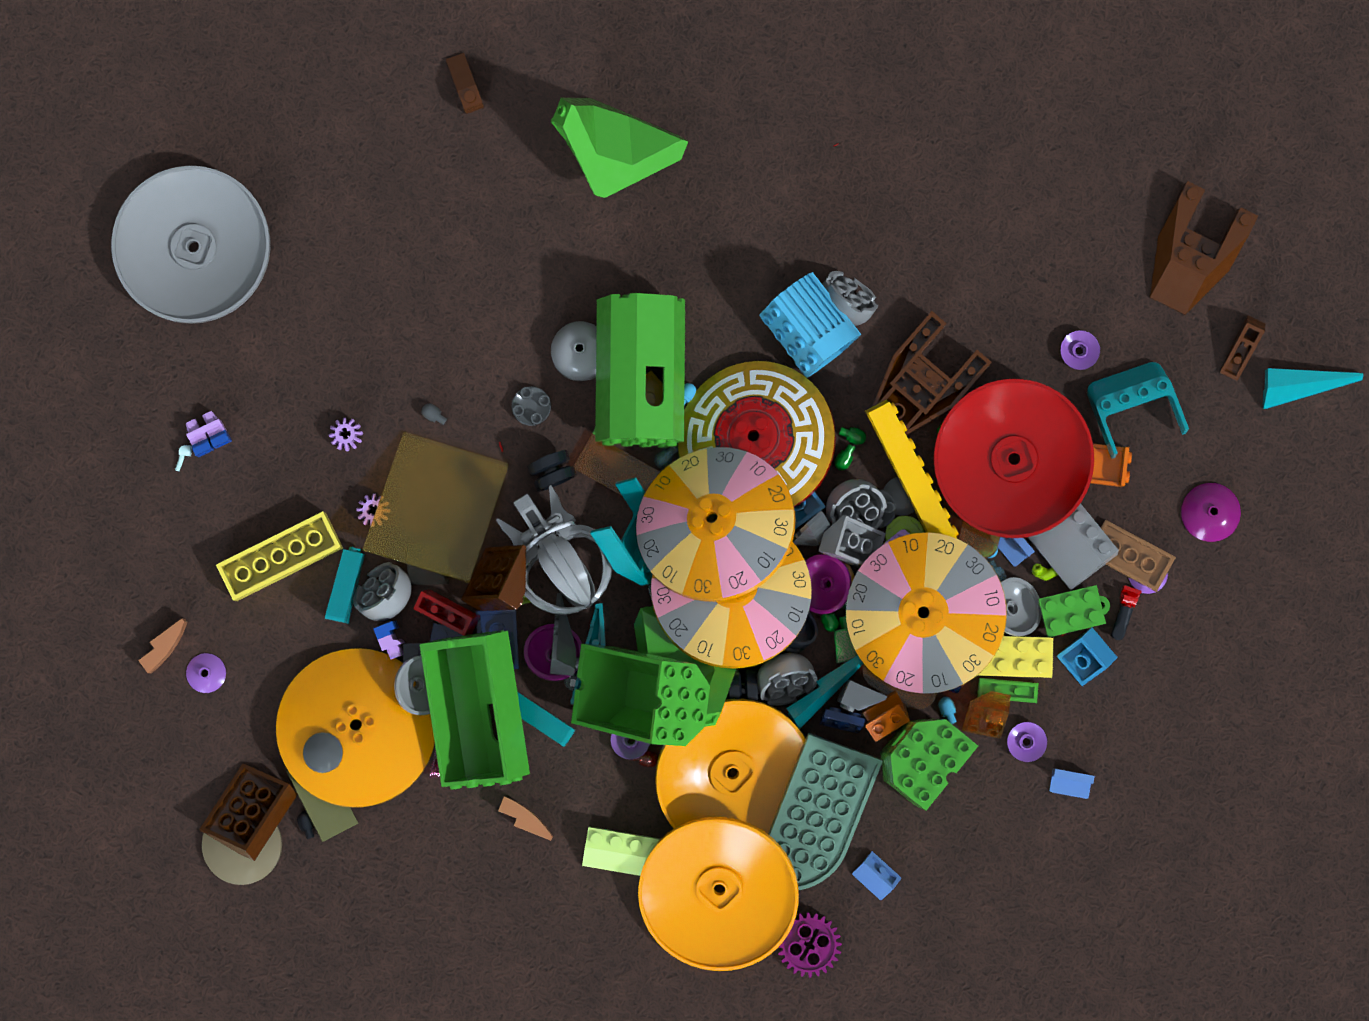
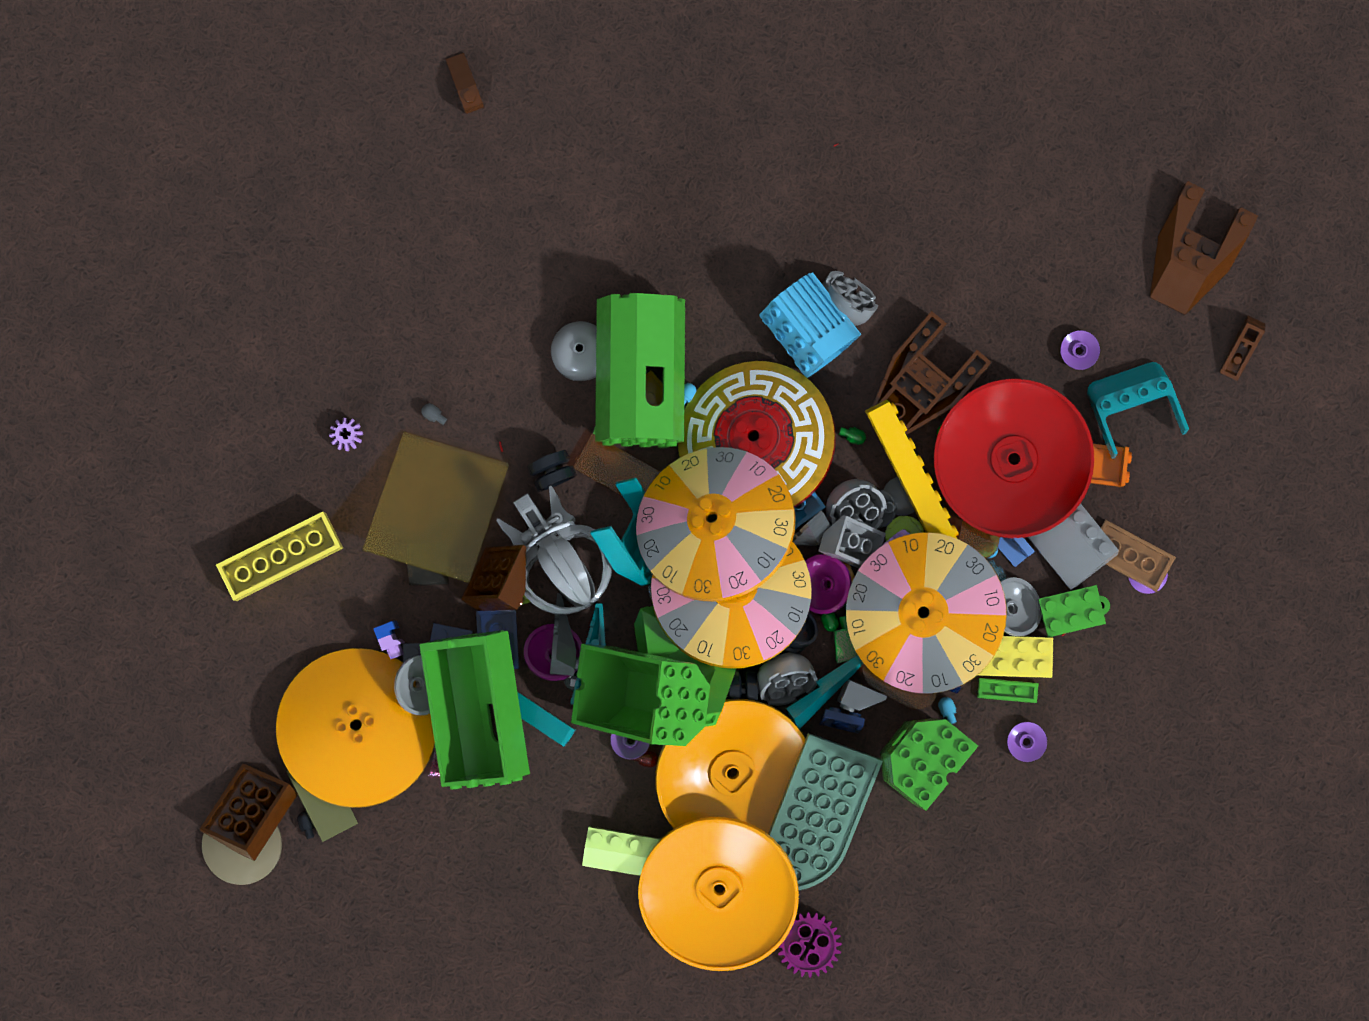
(155, 236): light grey dish -> none
(163, 646): nougat slope -> none
(185, 450): light aqua hand -> none
(199, 438): hips -> none
(215, 676): medium lavender dish -> none
(323, 752): dark grey dish -> none
(345, 586): teal slope -> none
(366, 508): lavender gear -> none
(383, 597): light grey cylinder -> none
(446, 612): red brick -> none
(525, 818): nougat slope -> none
(531, 406): dark grey dish -> none
(614, 145): bright green panel -> none
(664, 457): clear light blue cylinder -> none
(844, 458): green cylinder -> none
(876, 876): medium blue panel -> none
(886, 716): orange panel -> none
(987, 714): clear orange slope -> none
(1042, 572): lime arm -> none
(1071, 783): medium blue panel -> none
(1087, 656): dark azure slope -> none
(1128, 597): piece -> none
(1197, 515): magenta dish -> none
(1290, 385): teal wedge -> none

